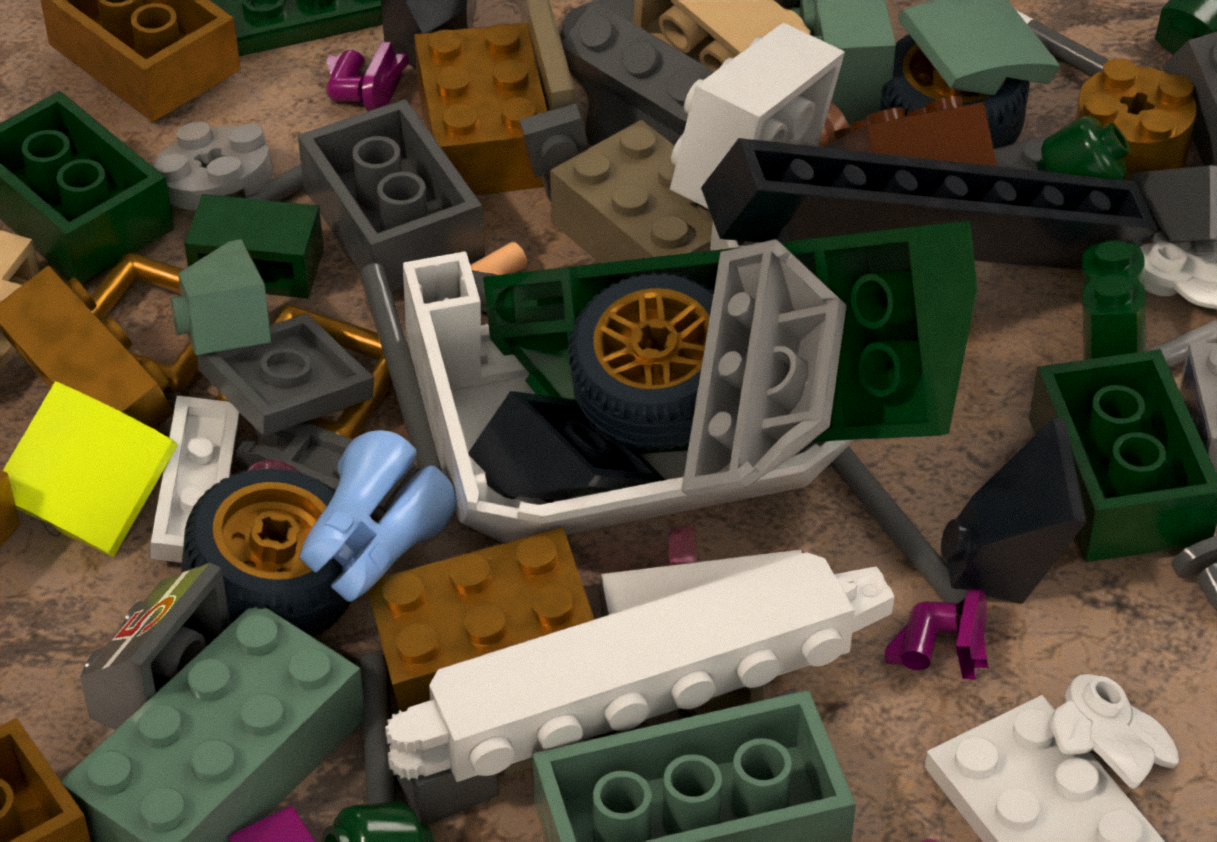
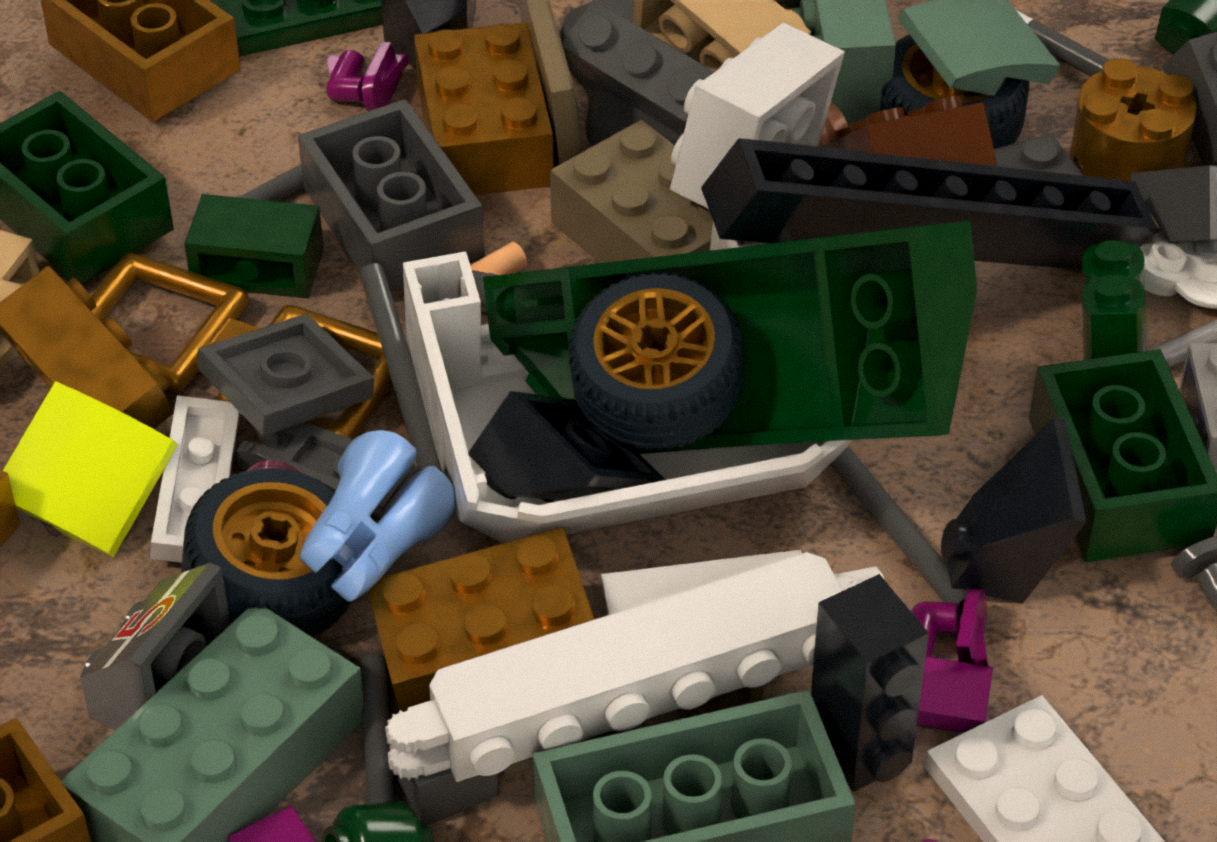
(214, 162): light grey plate -> none
(222, 302): sand green slope -> none
(553, 140): dark grey plate -> none
(683, 545): clear pink tile -> none
(763, 368): light grey wedge -> none
(869, 680): none -> black brick
(954, 695): none -> magenta tile
(1086, 150): dark green head -> none
(1104, 721): white plate -> none

